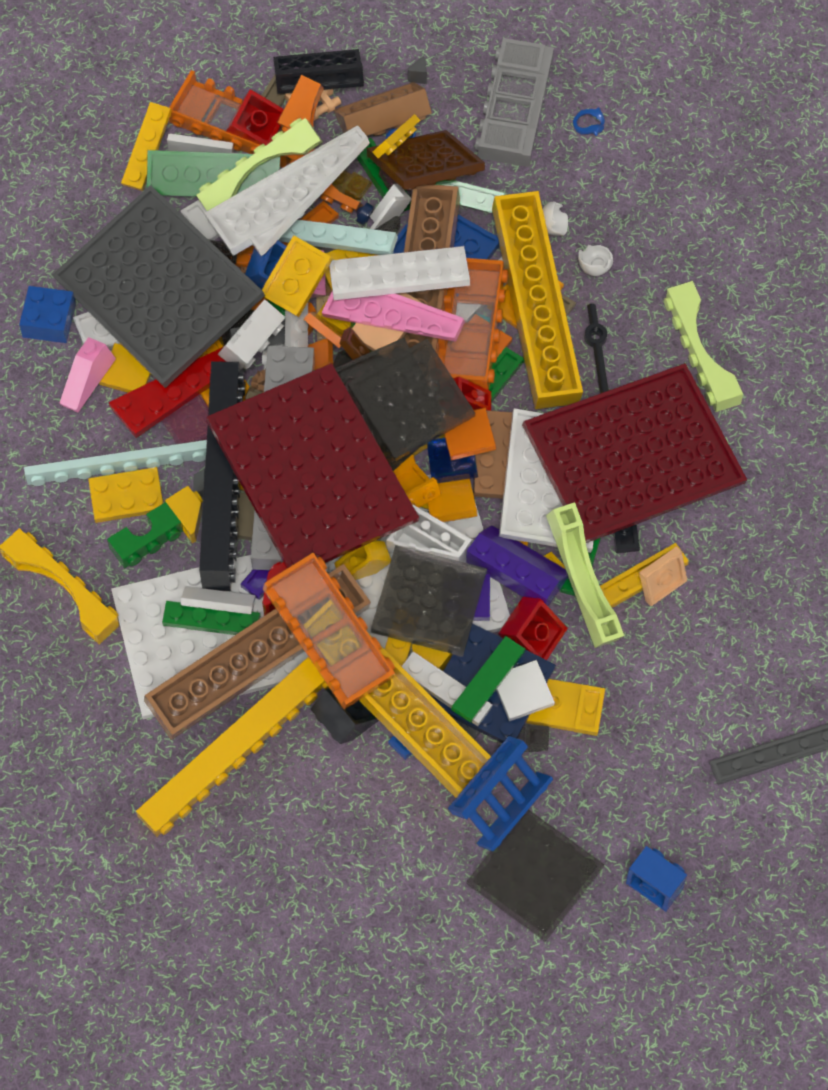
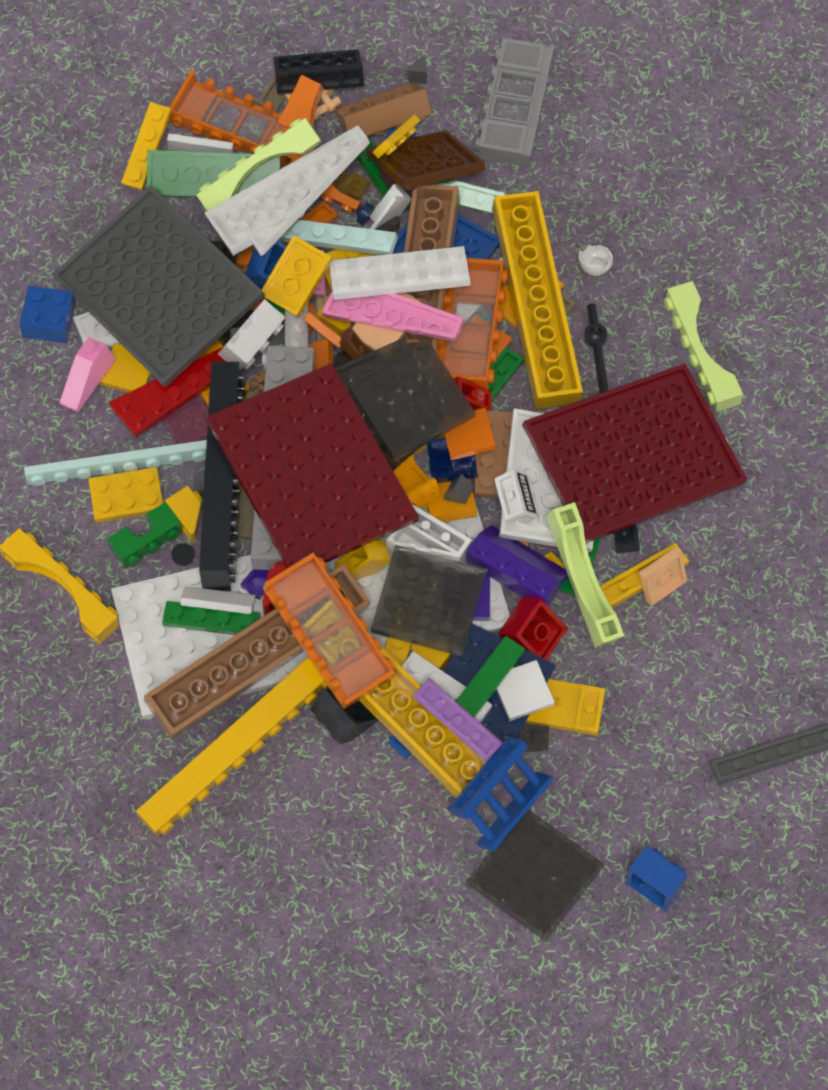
(183, 554): none -> black piece
(195, 215): white tile -> none
(256, 119): red slope -> none
(458, 719): none -> medium lavender tile
(459, 490): none -> dark grey slope
(516, 495): none -> white panel
(555, 219): white hair -> none
(593, 129): blue piece -> none

